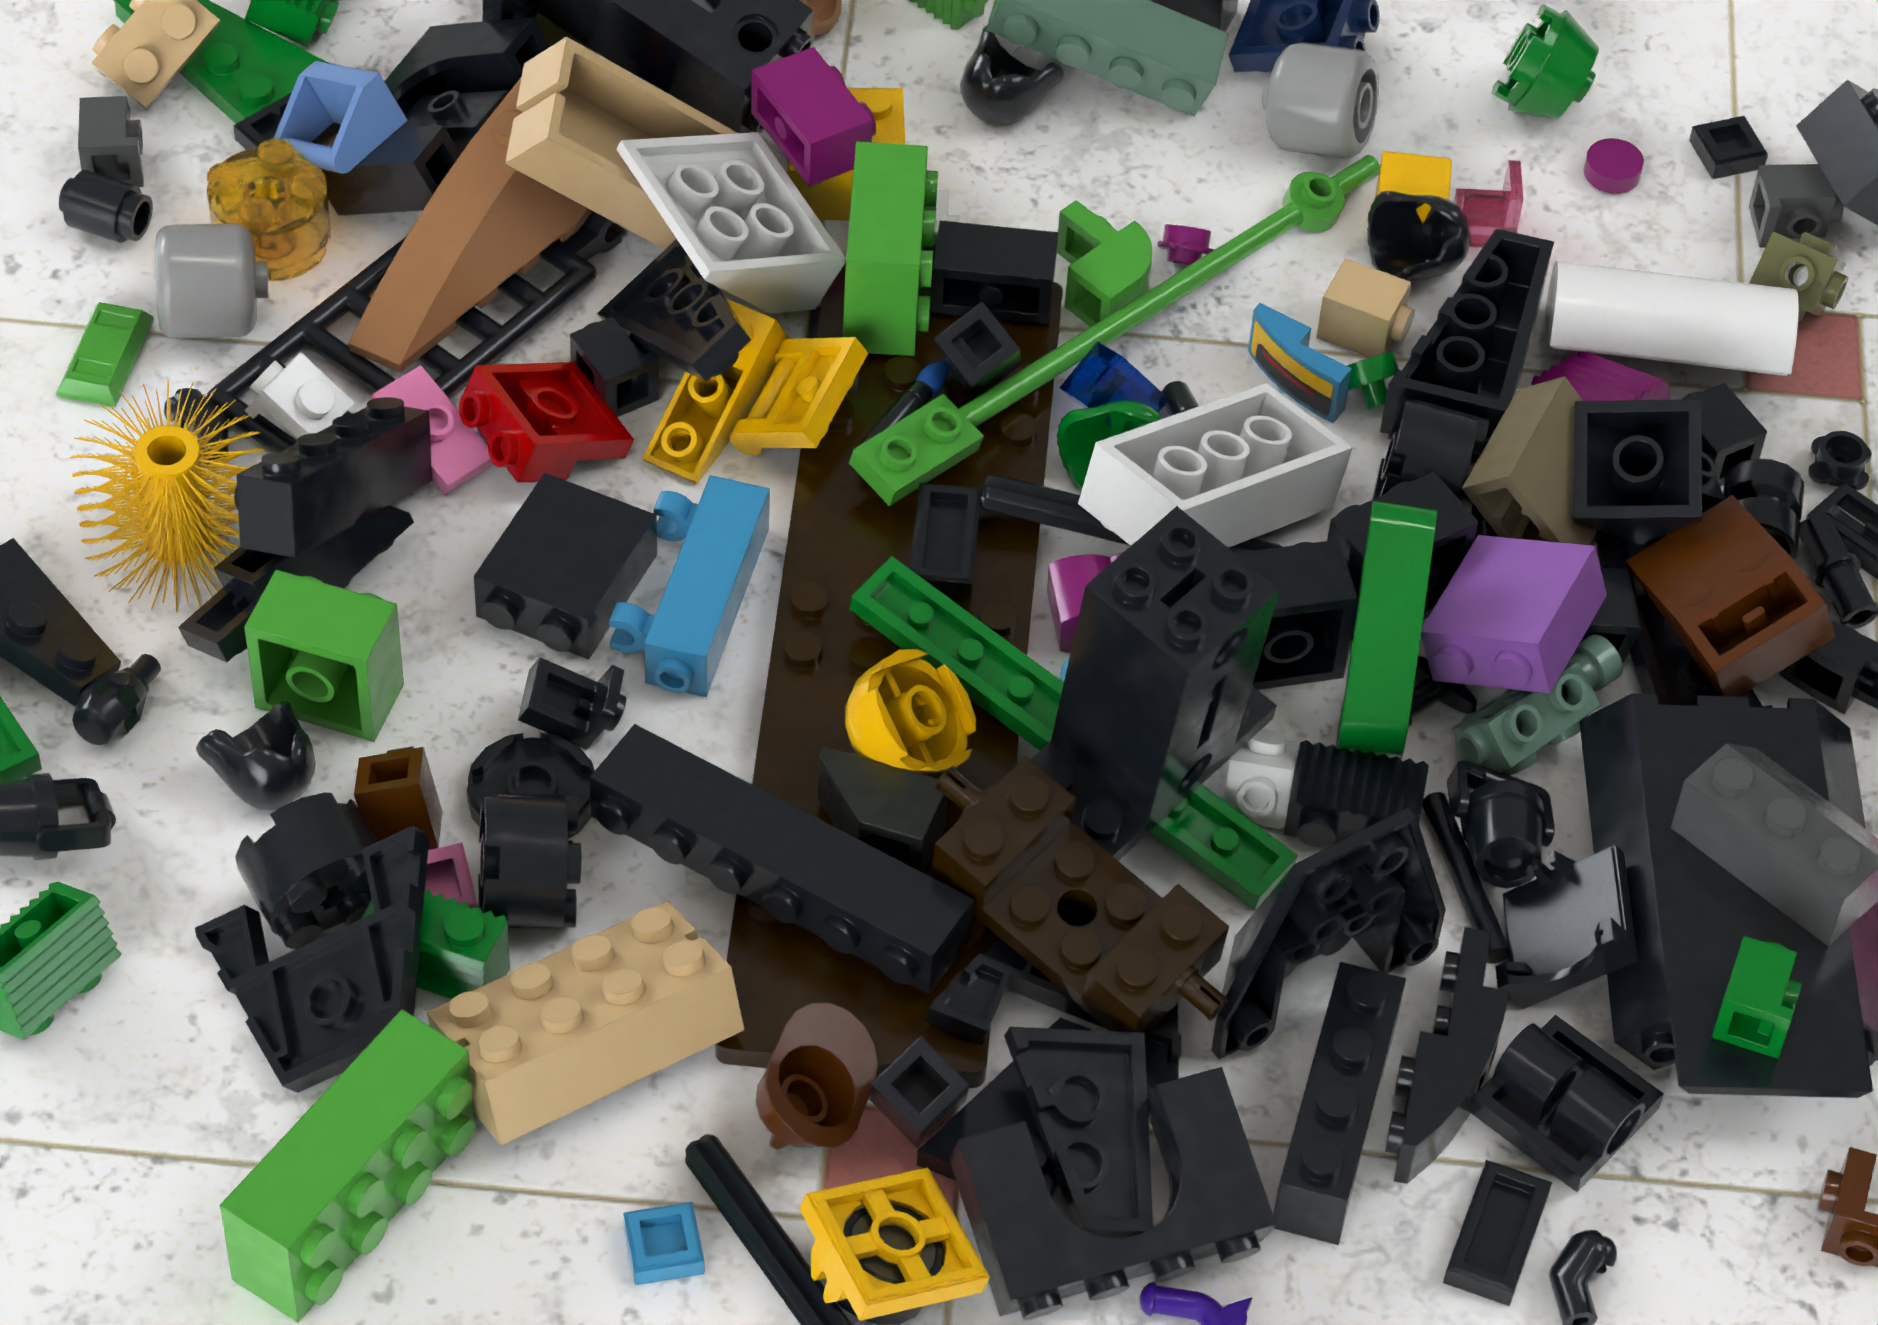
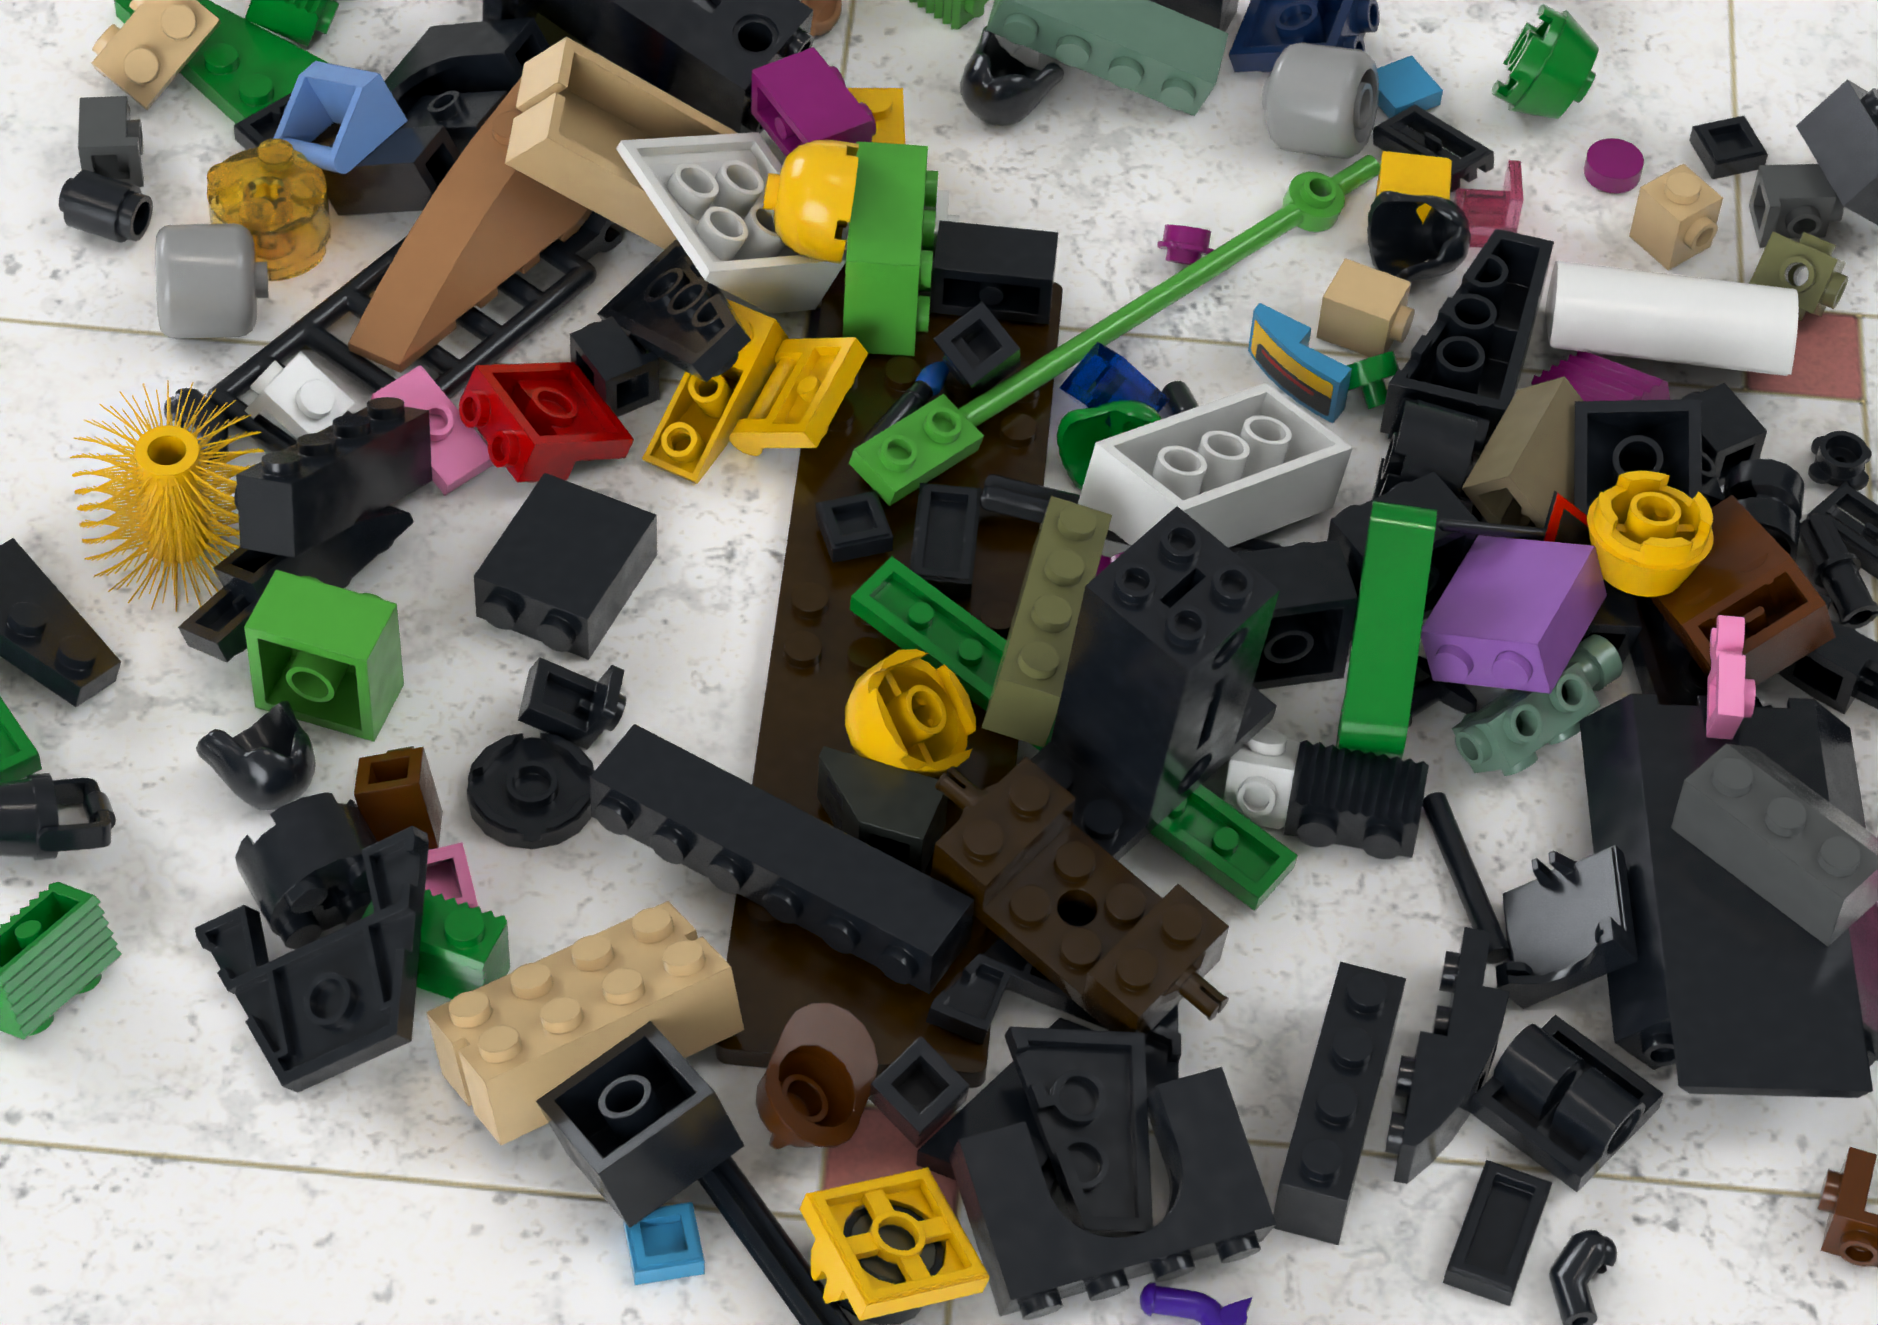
(105, 354): bright green tile -> none
(114, 702): black piece -> none
(349, 1166): bright green brick -> none
(529, 859): black brick -> none
(640, 1123): none -> black brick
(704, 588): dark azure brick -> none
(814, 198): none -> yellow cylinder
(854, 526): none -> black tile
(1045, 622): none -> olive brick
(1106, 264): bright green brick -> none
(1362, 888): black wedge -> none
(1397, 137): none -> black tile
(1405, 85): none -> dark azure tile
(1501, 822): black piece -> none
(1563, 524): none -> black piece
(1649, 533): none -> yellow cone
(1676, 216): none -> tan brick
(1728, 692): none -> bright pink plate
(1759, 998): green brick -> none

